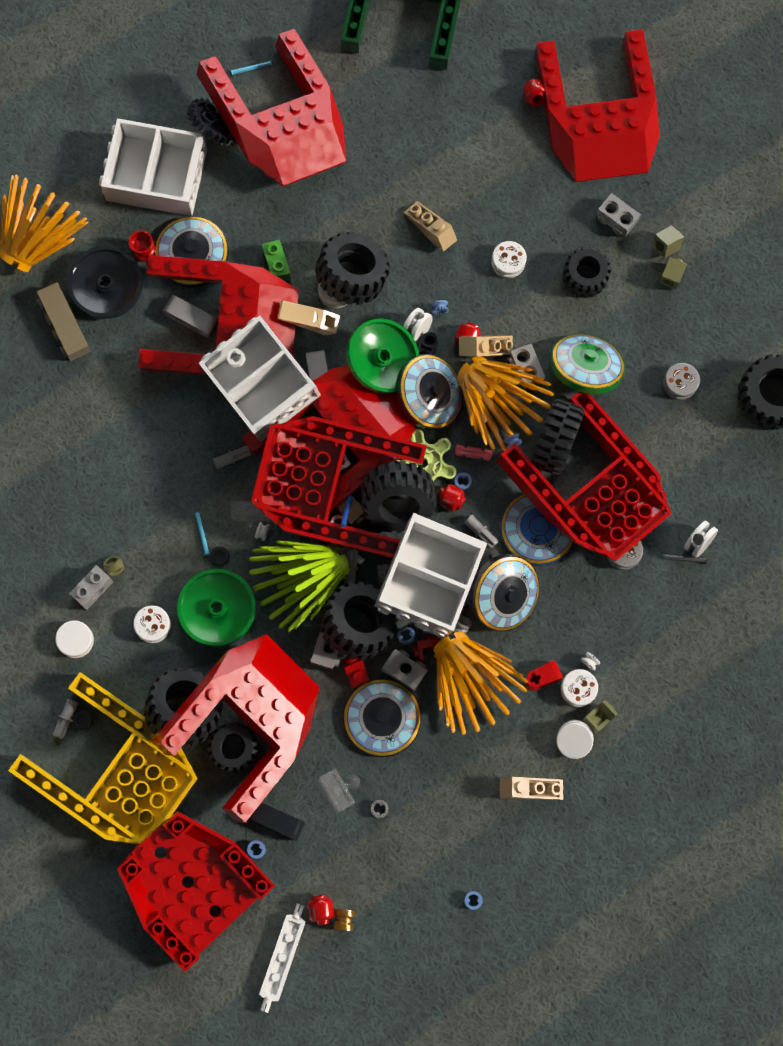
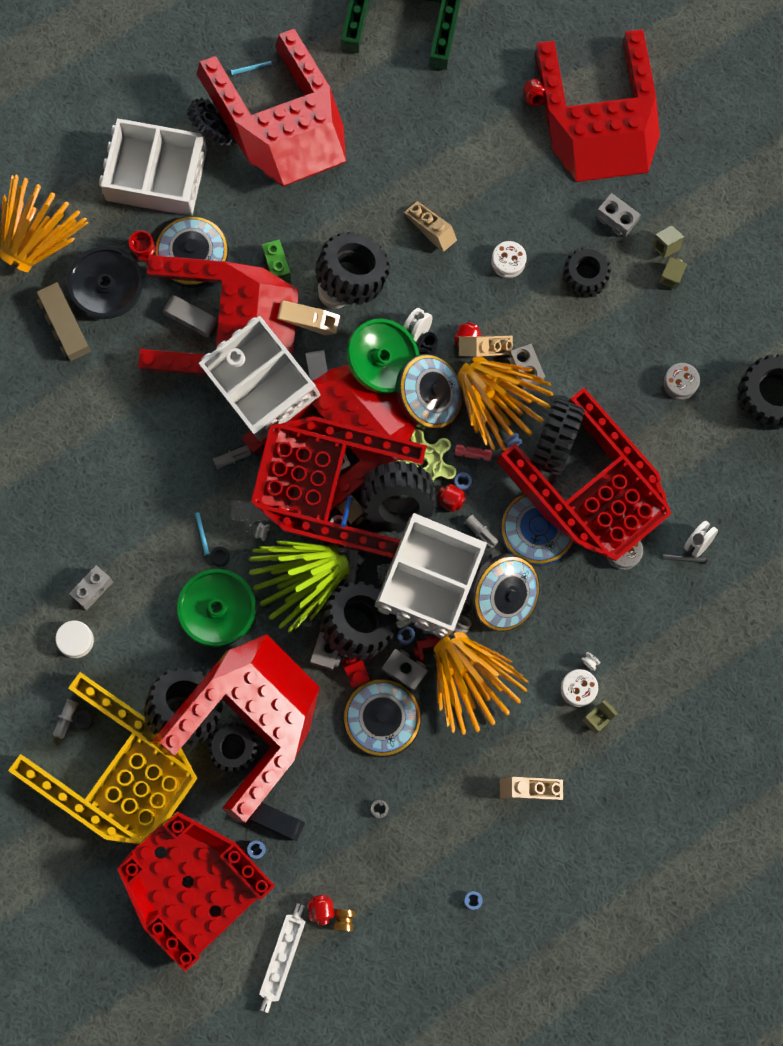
(113, 565): olive tile -> none
(152, 624): white head -> none
(337, 790): clear plate -> none
(439, 306): medium blue bush -> none
(546, 675): red piece -> none
(575, 739): white head -> none
(587, 364): dish -> none

